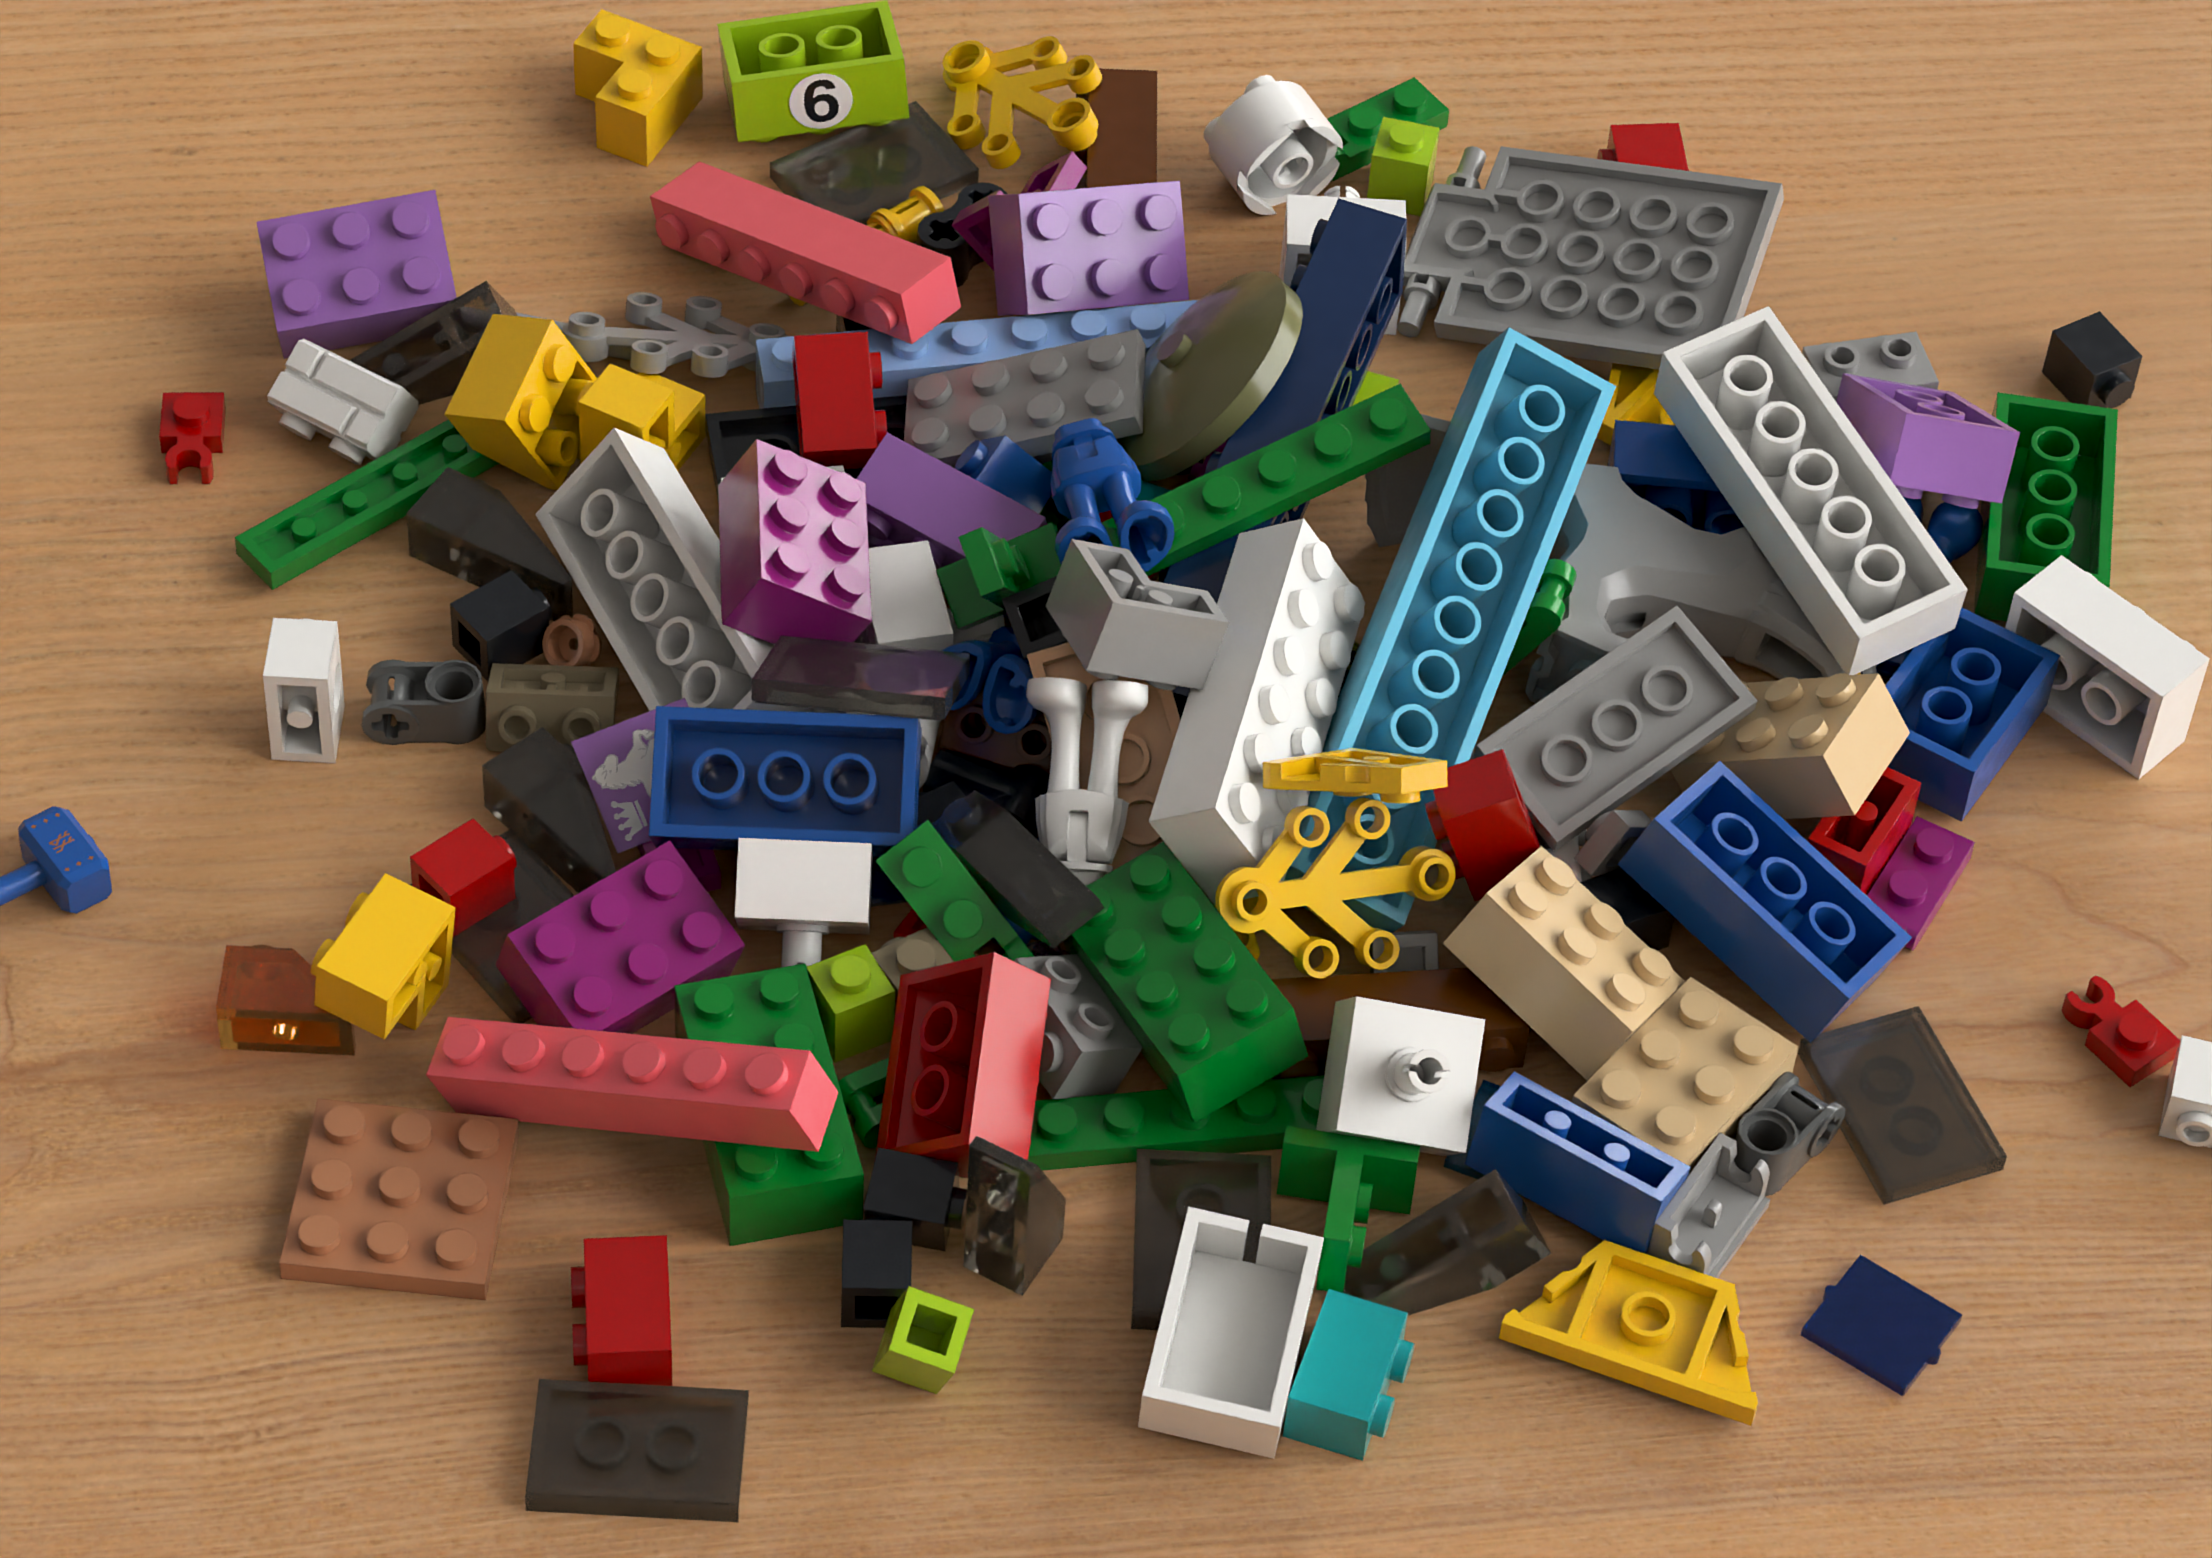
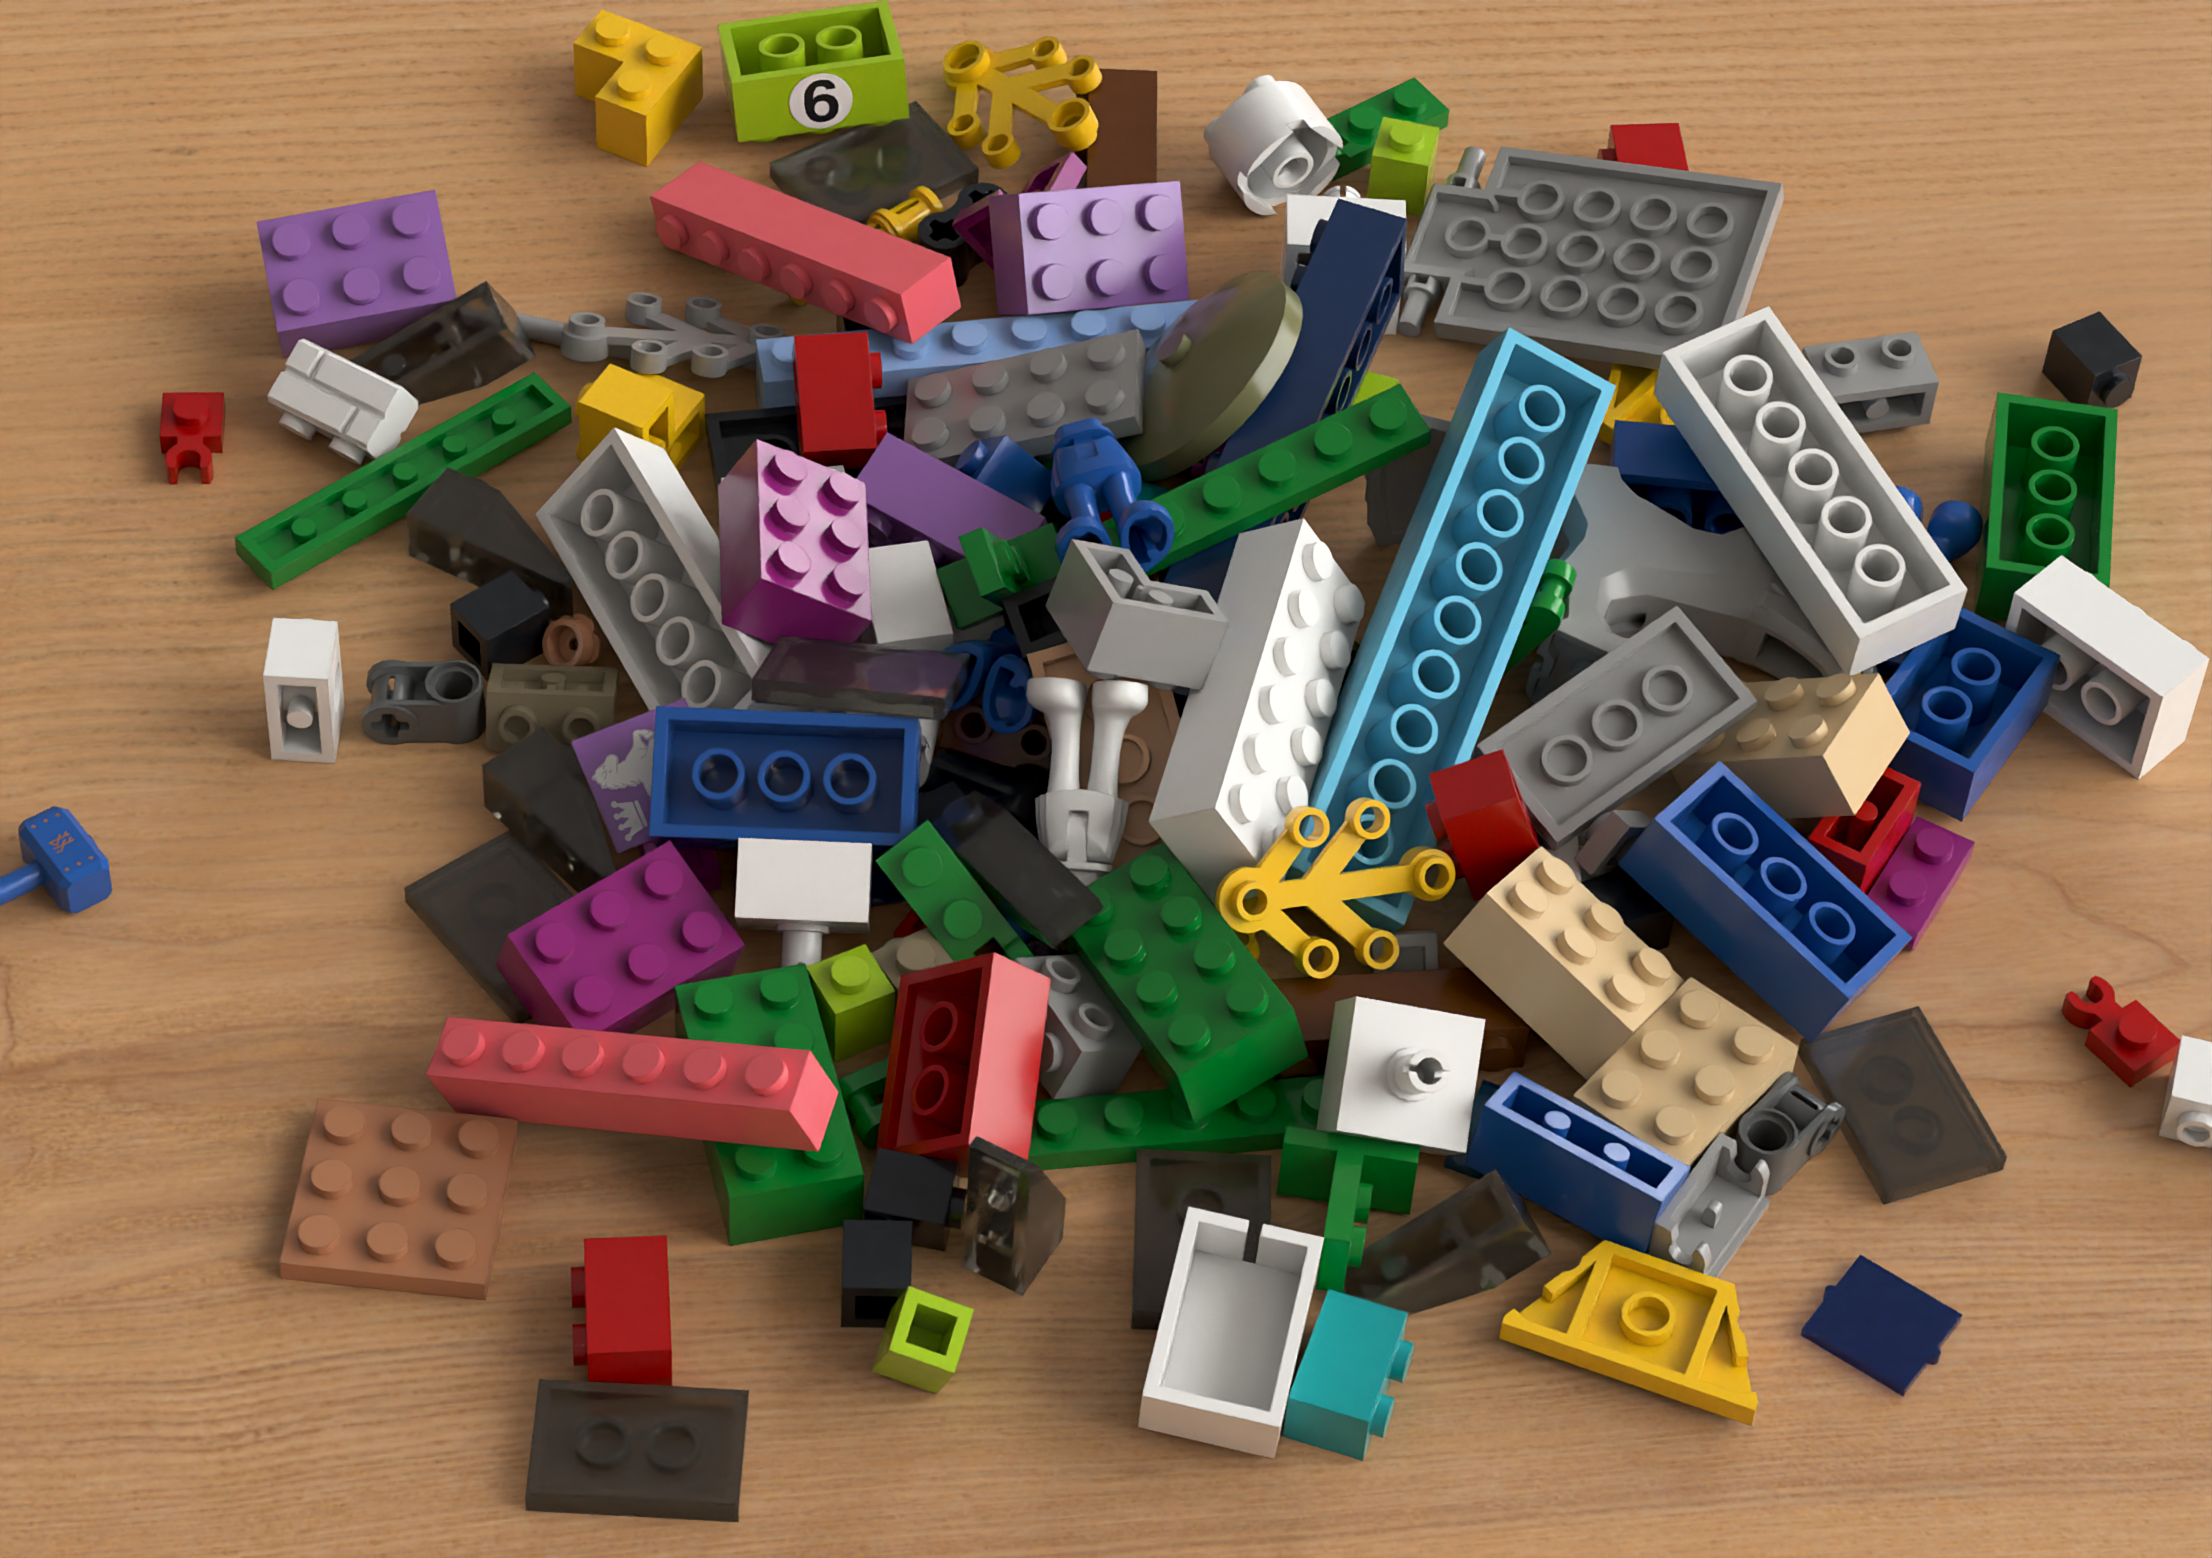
(270, 1005): clear orange slope -> none
(387, 959): yellow brick -> none
(467, 872): red brick -> none
(522, 398): yellow slope -> none
(1358, 773): yellow wing -> none
(1931, 439): medium lavender brick -> none

